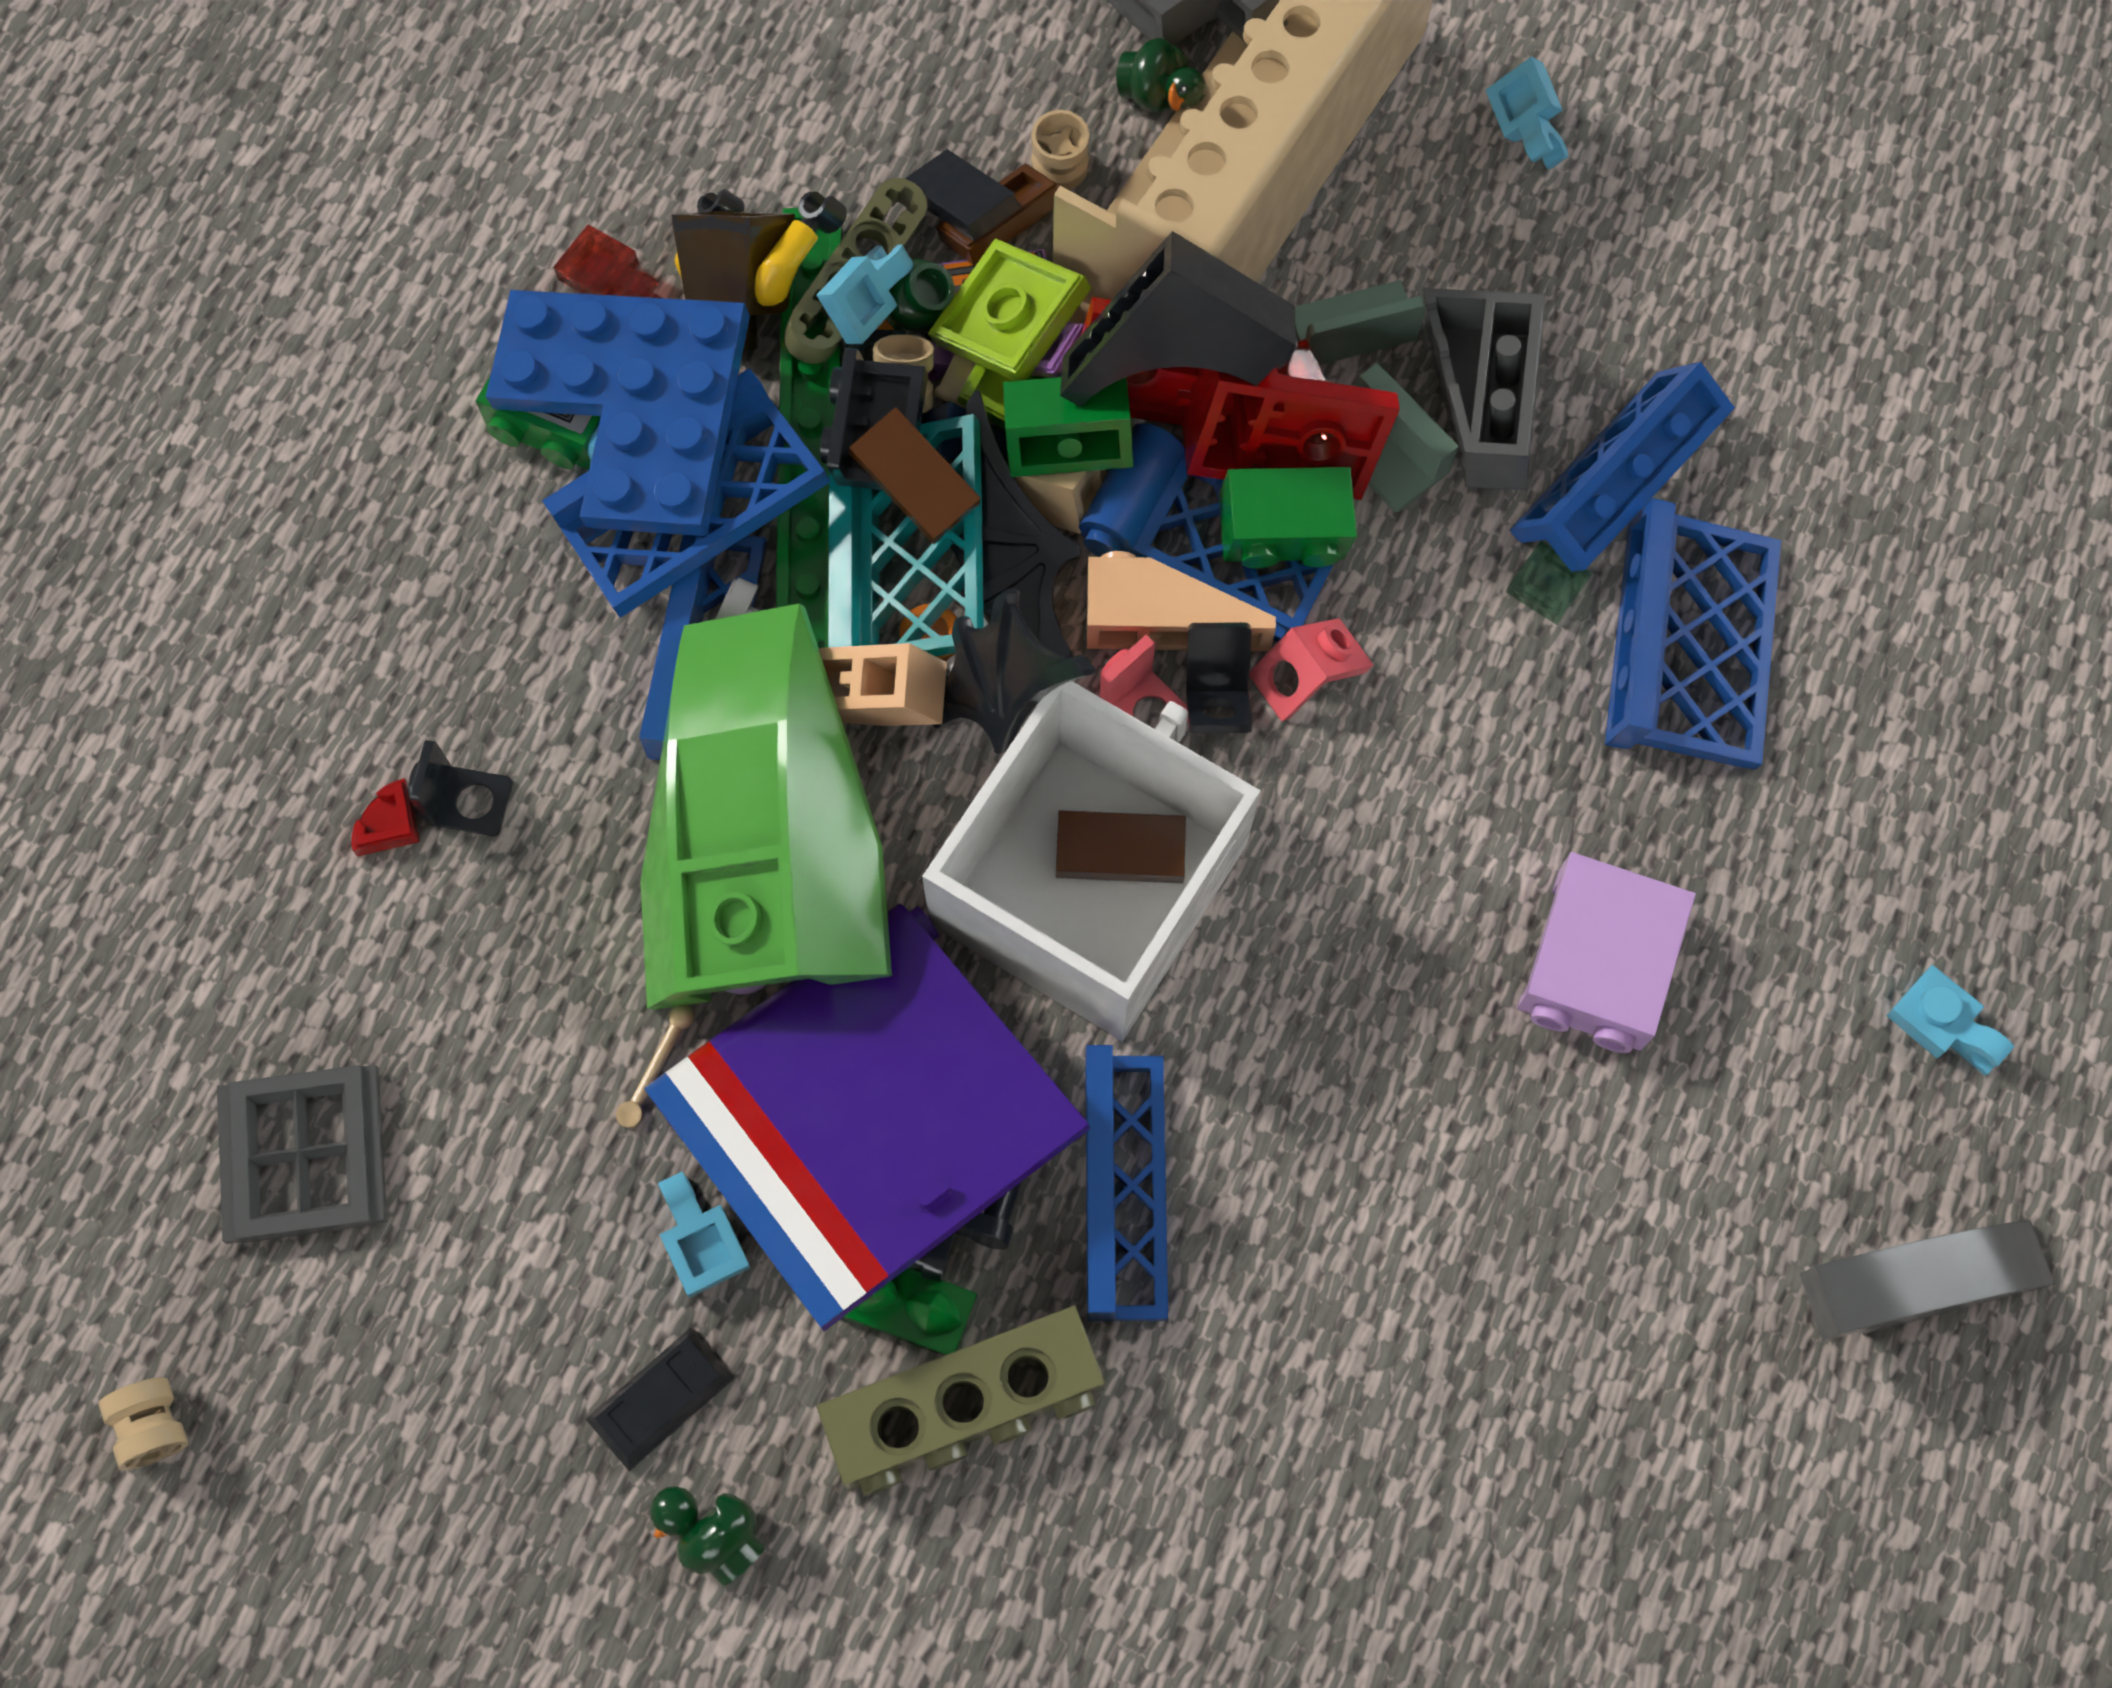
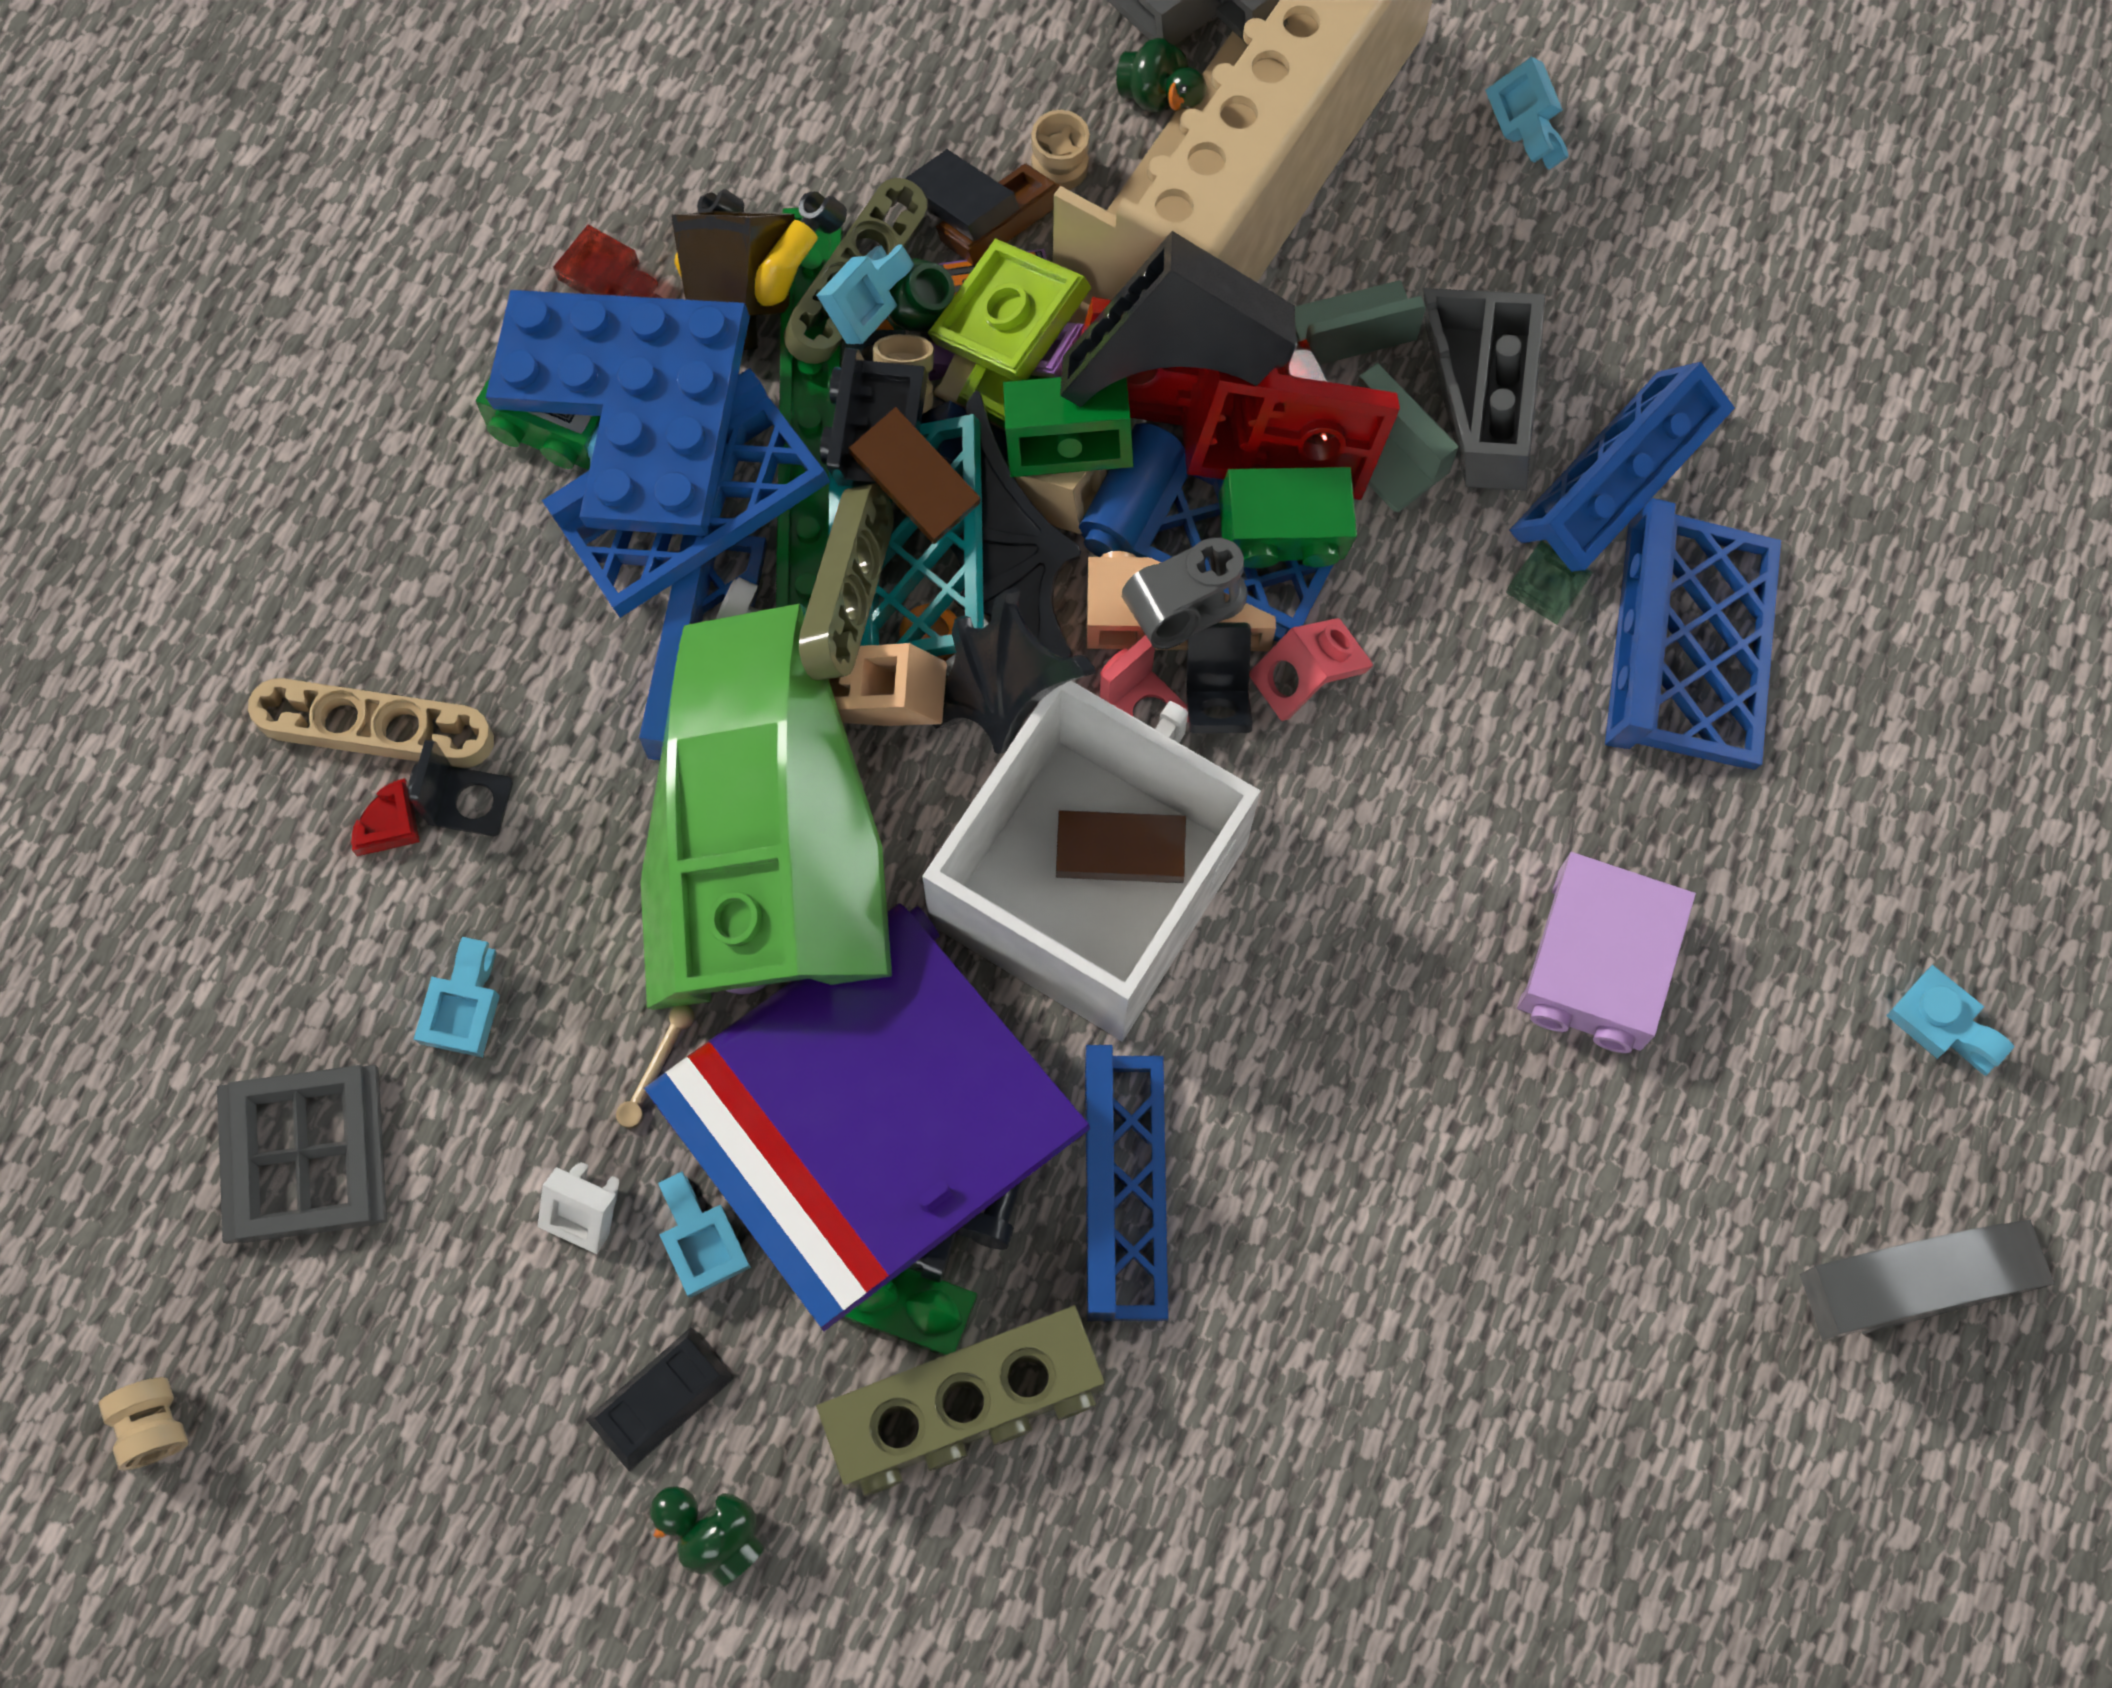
(373, 717): none -> tan beam
(459, 1010): none -> medium azure plate
(577, 1208): none -> white tile
(846, 582): none -> olive beam
(1182, 597): none -> dark grey piece

